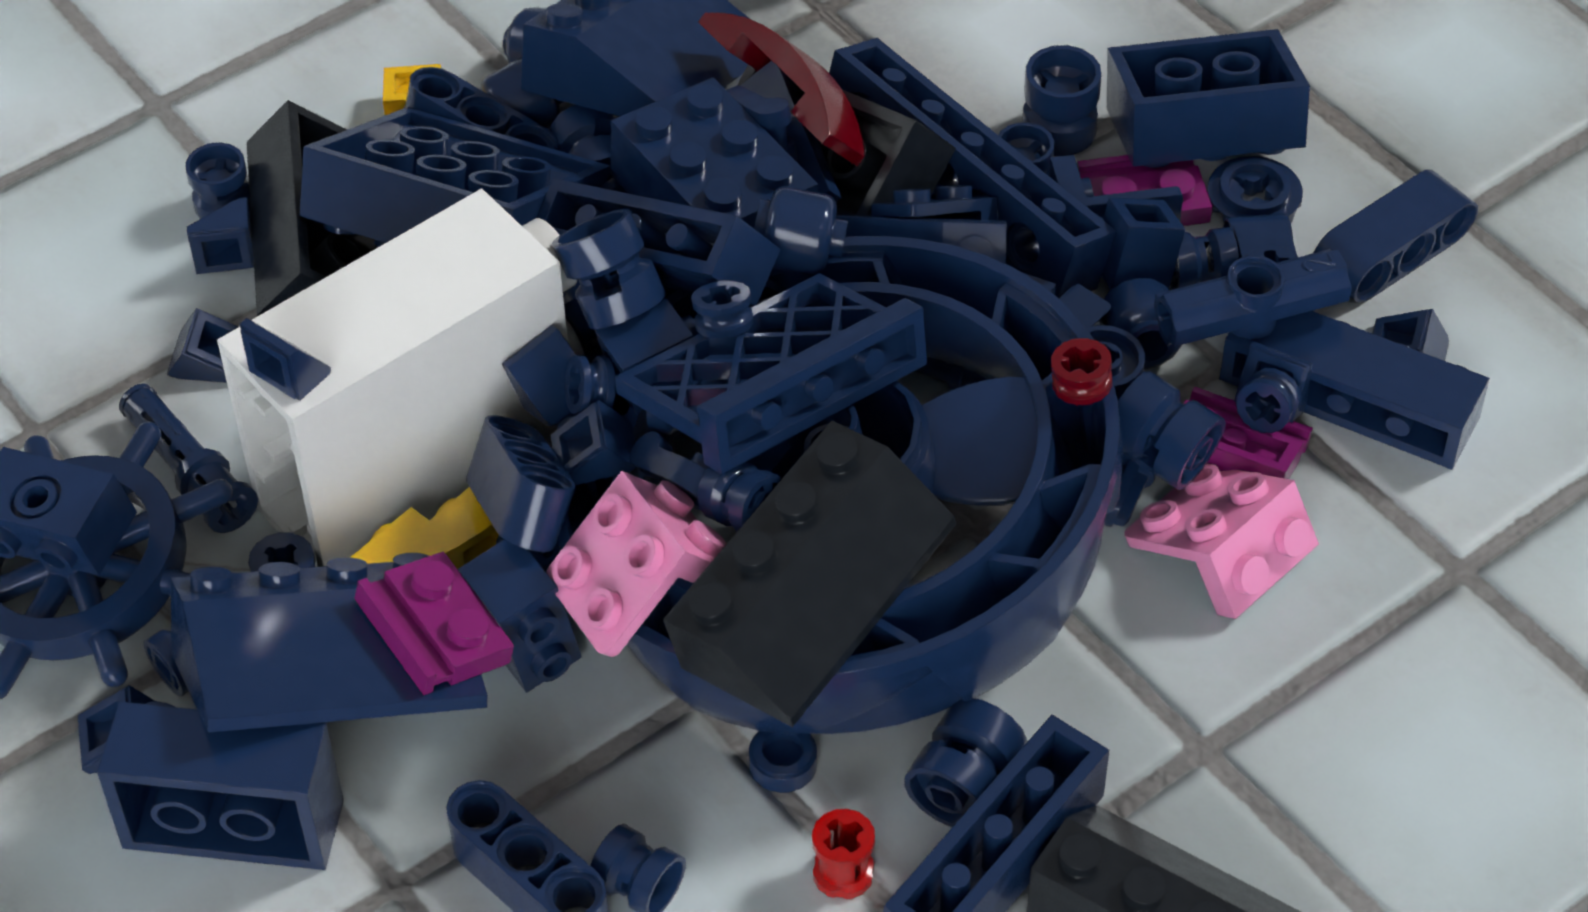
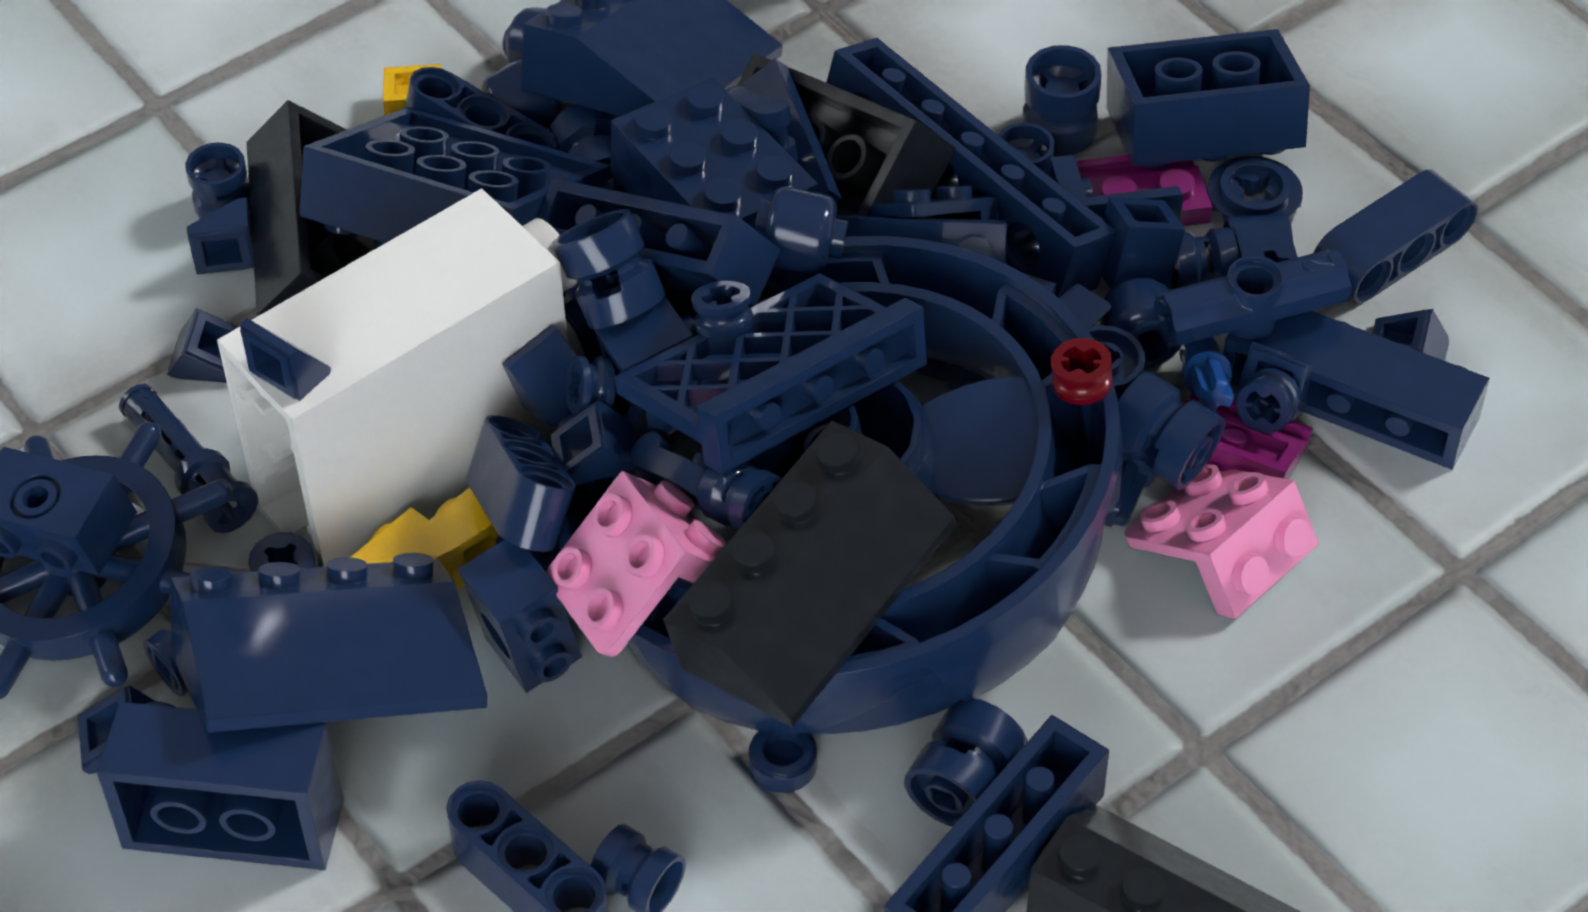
(434, 622): magenta plate -> none
(822, 107): dark red slope -> none
(850, 847): red bush -> none
(1207, 373): none -> blue axle

